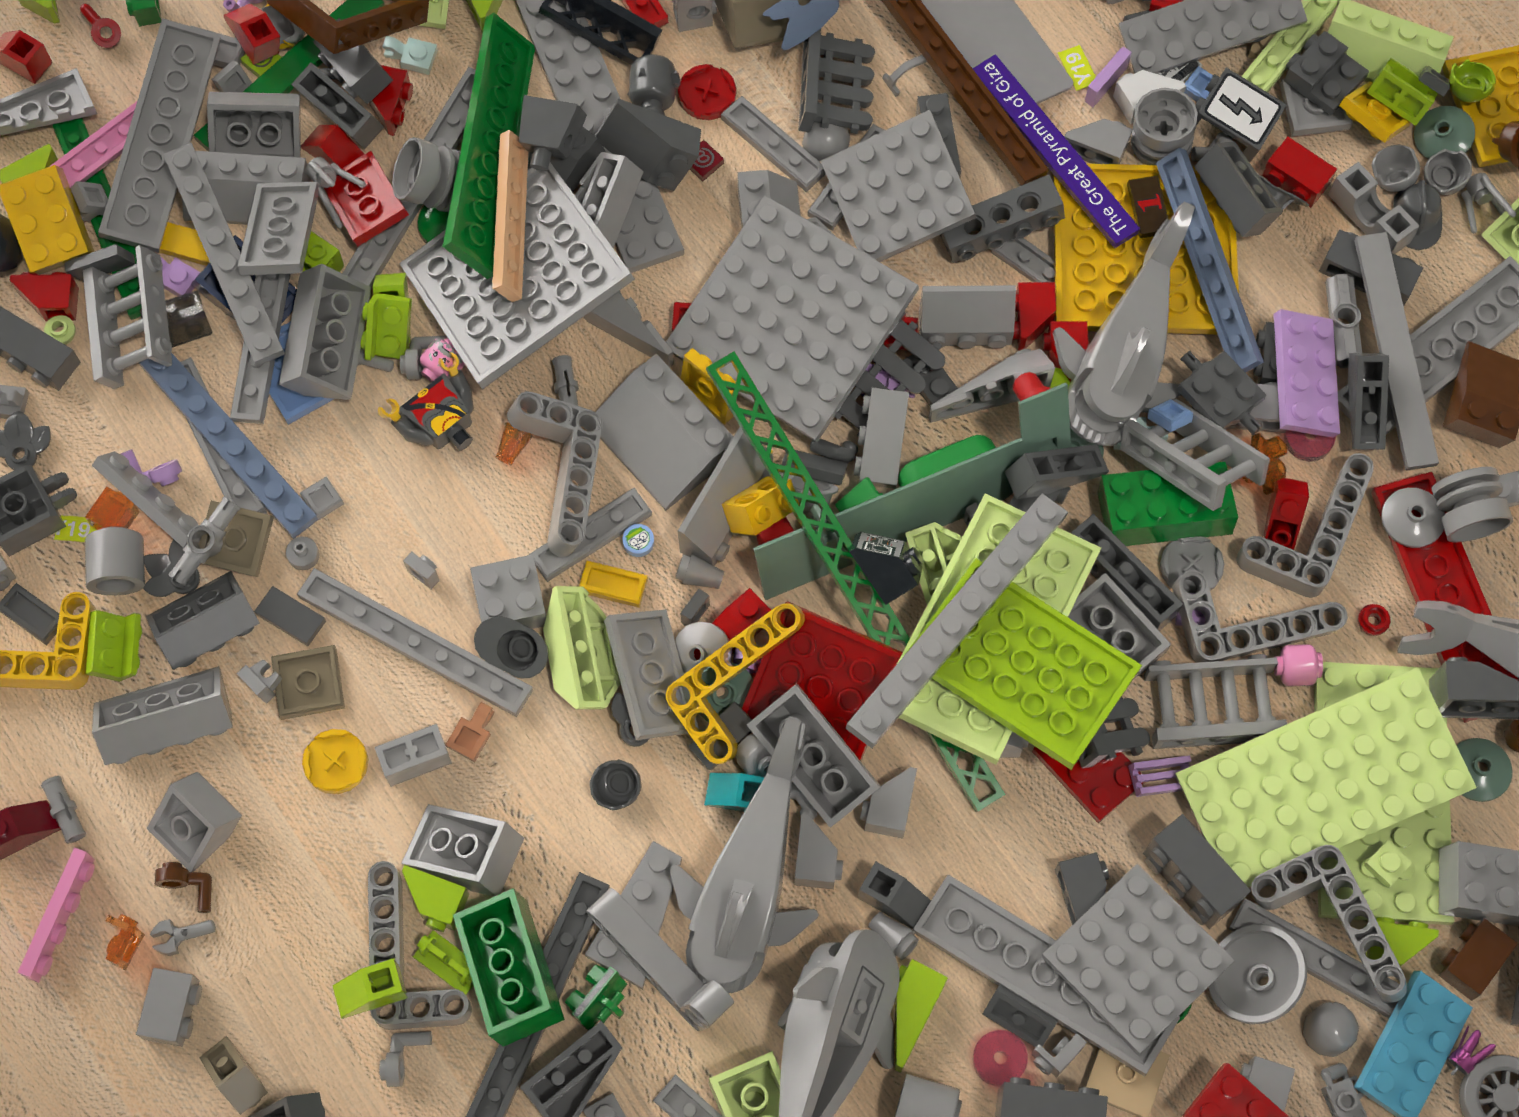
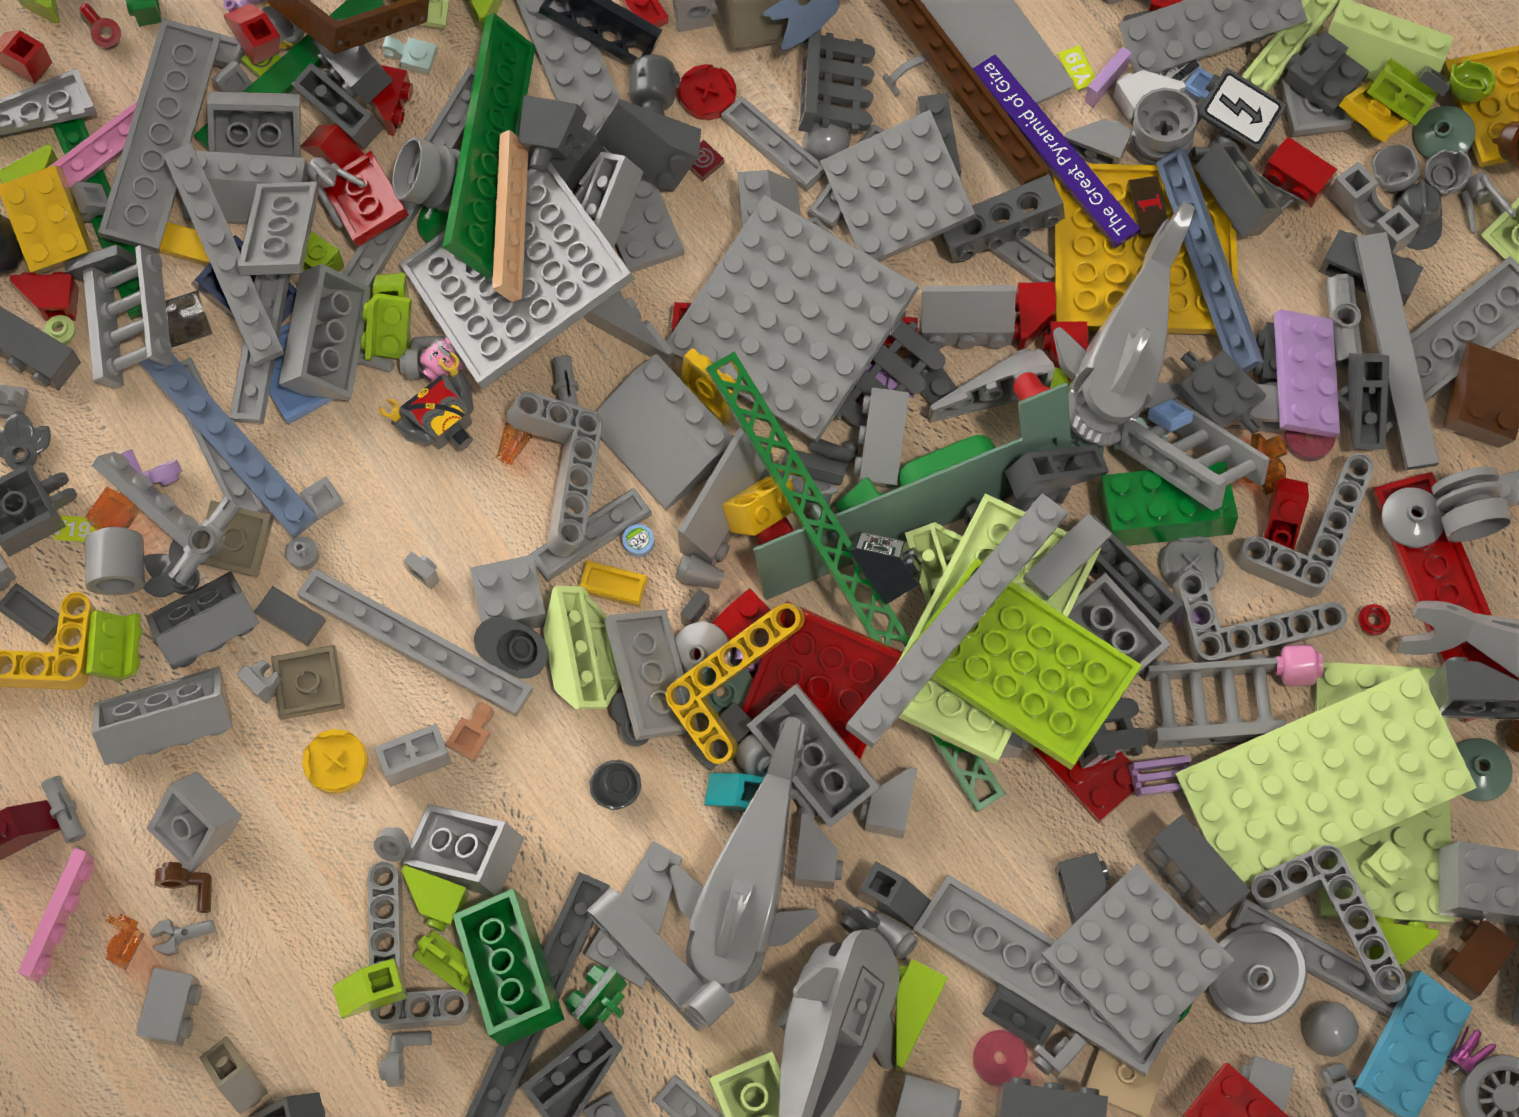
(178, 277): lavender plate -> none
(391, 844): none -> light grey tile
(858, 918): none -> dark grey plate
(1067, 557): none -> light grey tile

